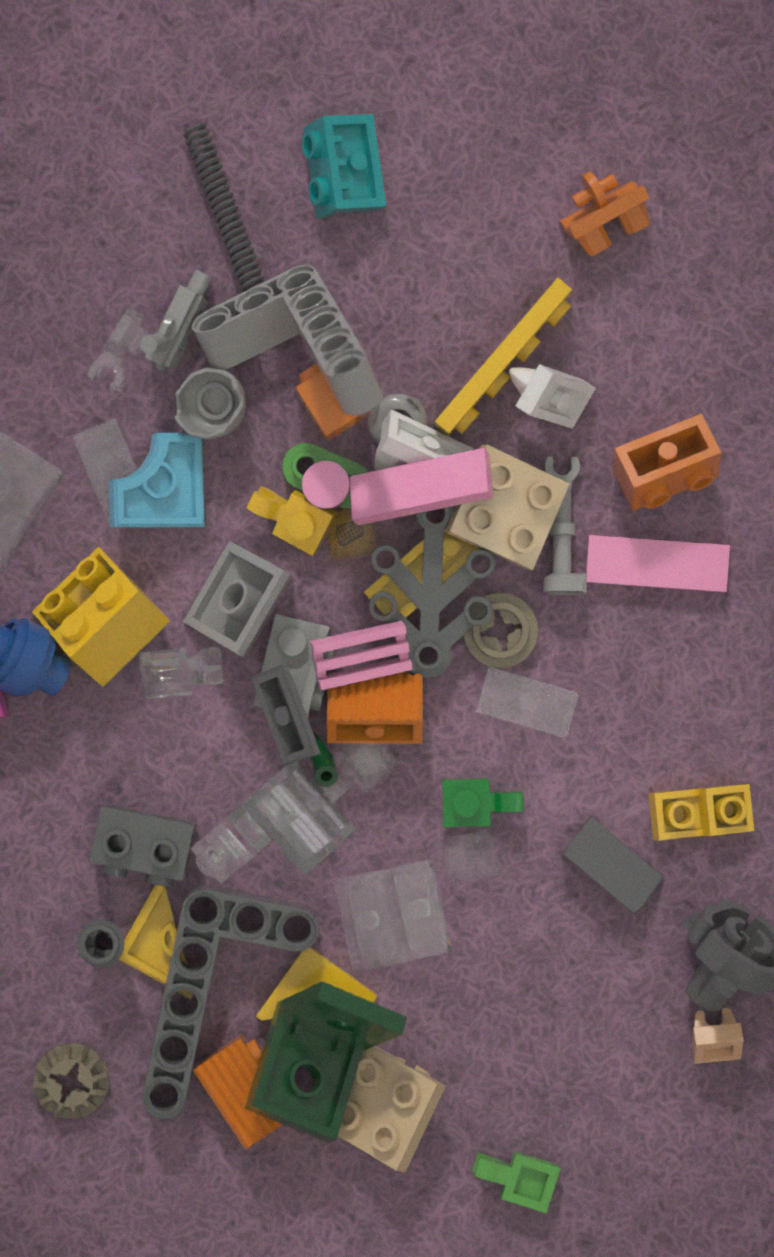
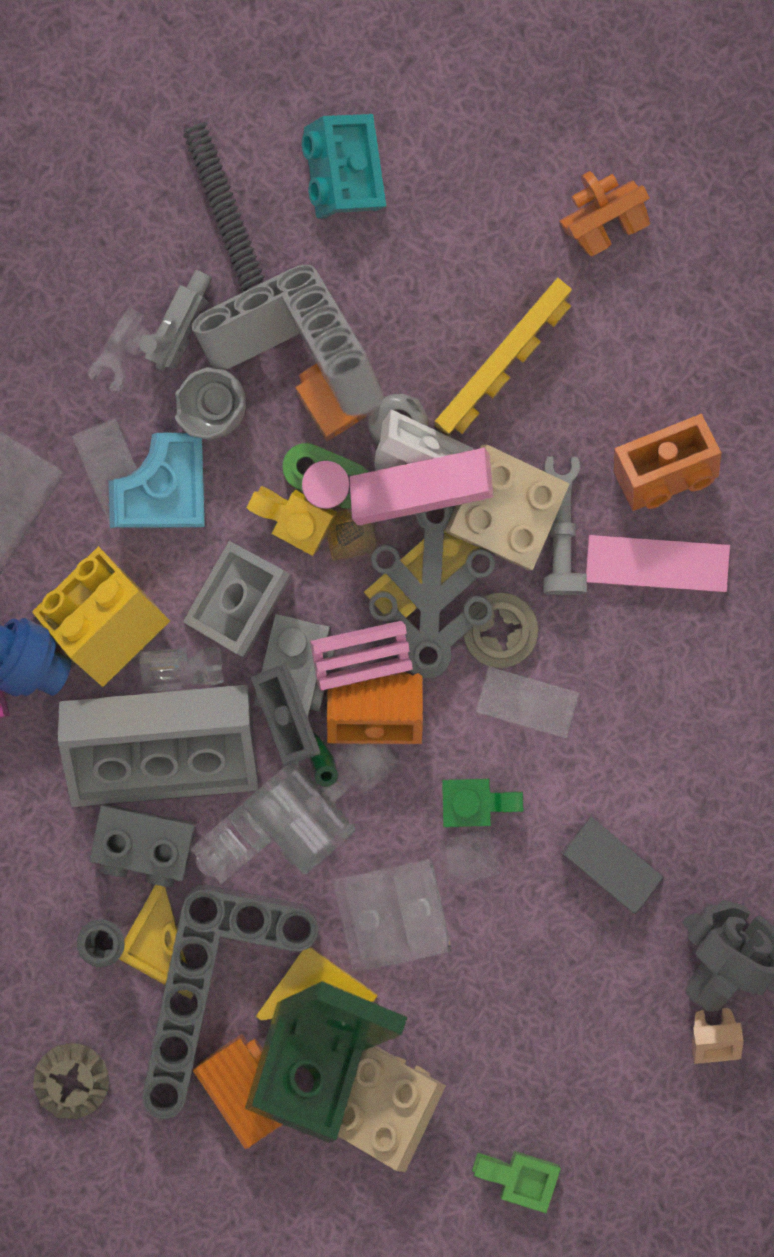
(157, 745): none -> light grey slope
(551, 394): white tile -> none
(701, 812): yellow slope -> none

